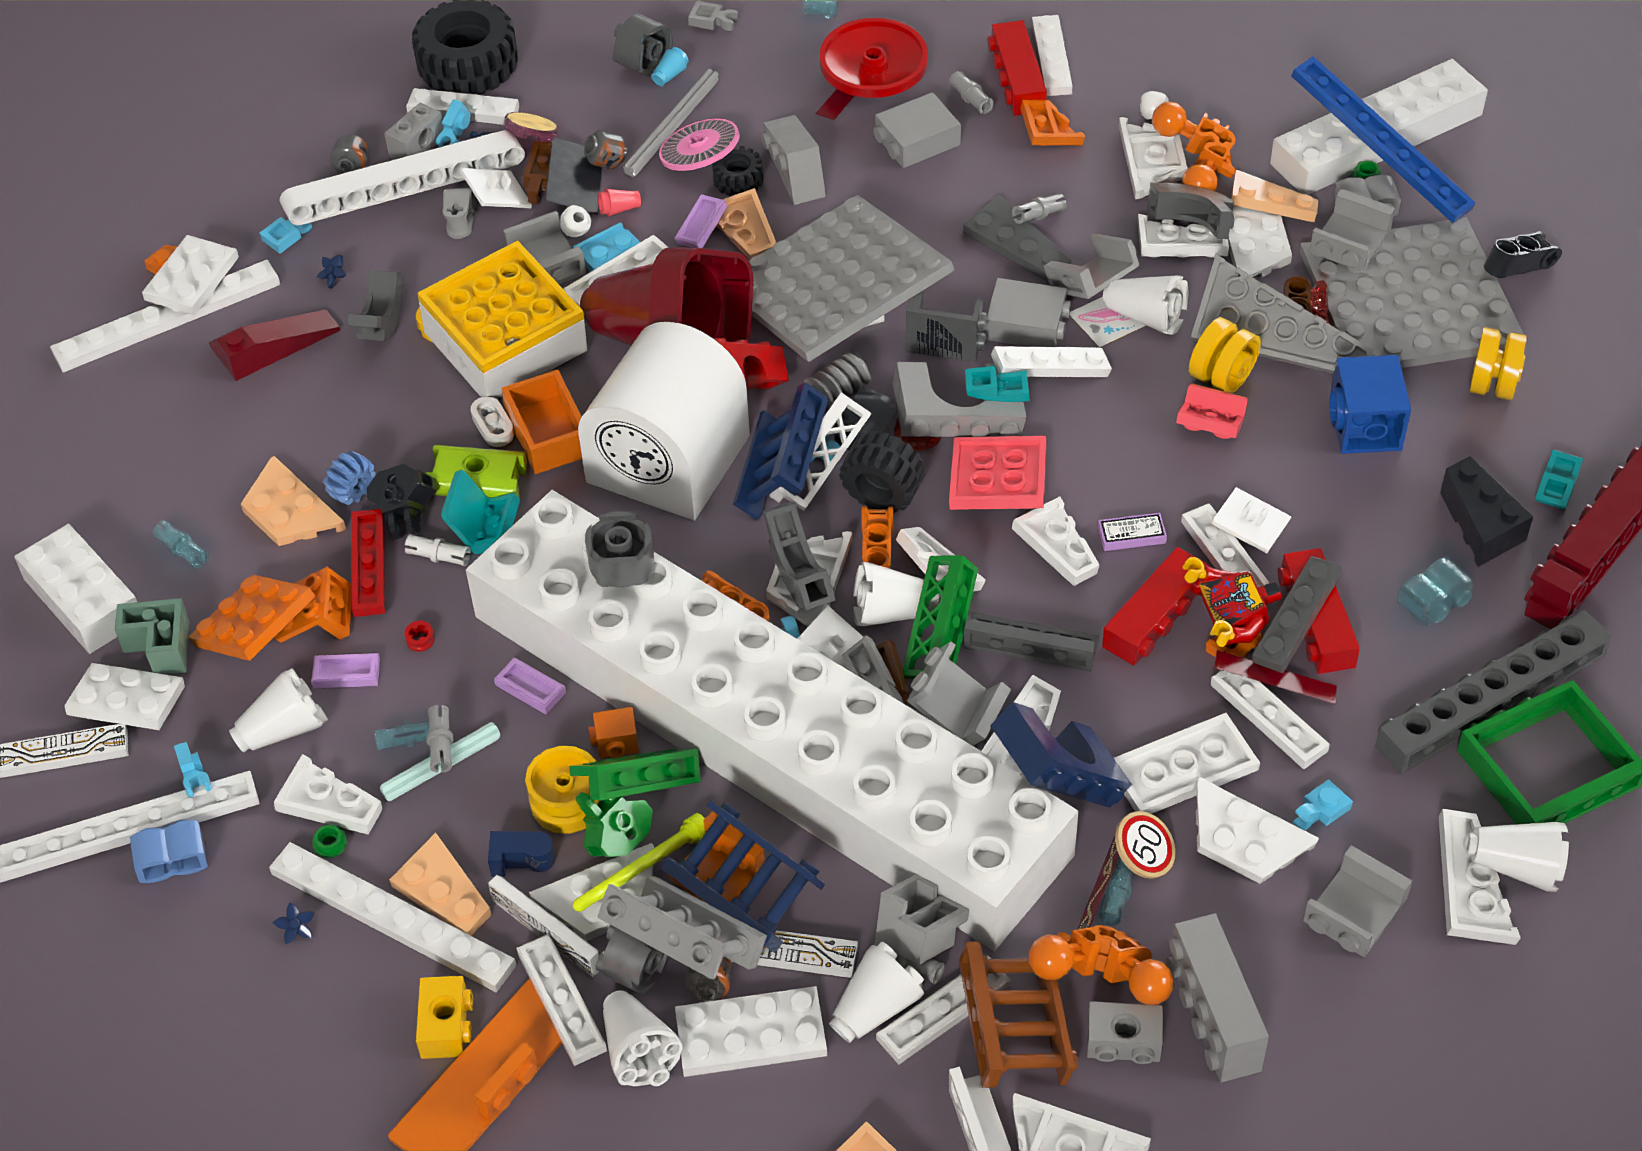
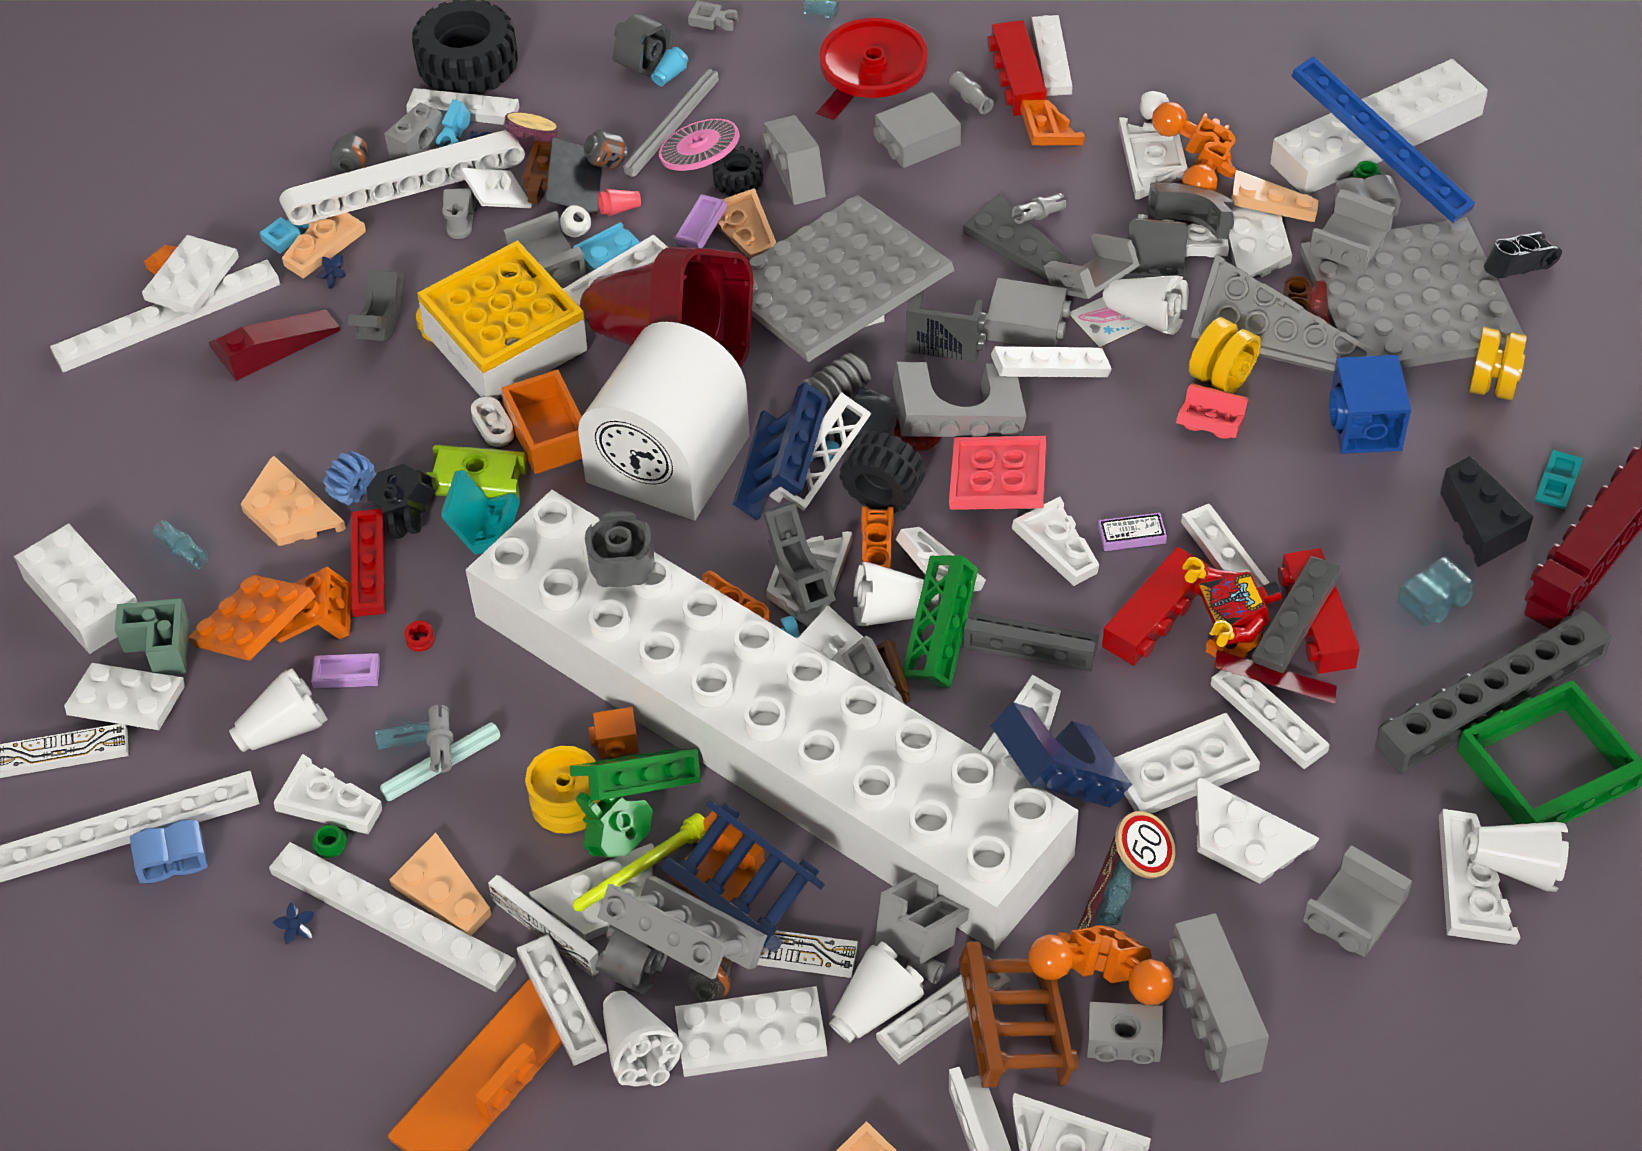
(191, 769): medium azure plate -> none
(320, 240): none -> light nougat wing
(437, 550): white pin -> none
(438, 998): yellow brick -> none
(519, 850): dark blue leg -> none
(530, 685): lavender tile -> none
(759, 362): red arch -> none
(955, 698): light grey panel -> none
(1002, 387): teal slope -> none
(1158, 247): none -> dark grey bracket
(1251, 520): white piece -> none
(1322, 804): medium azure plate -> none

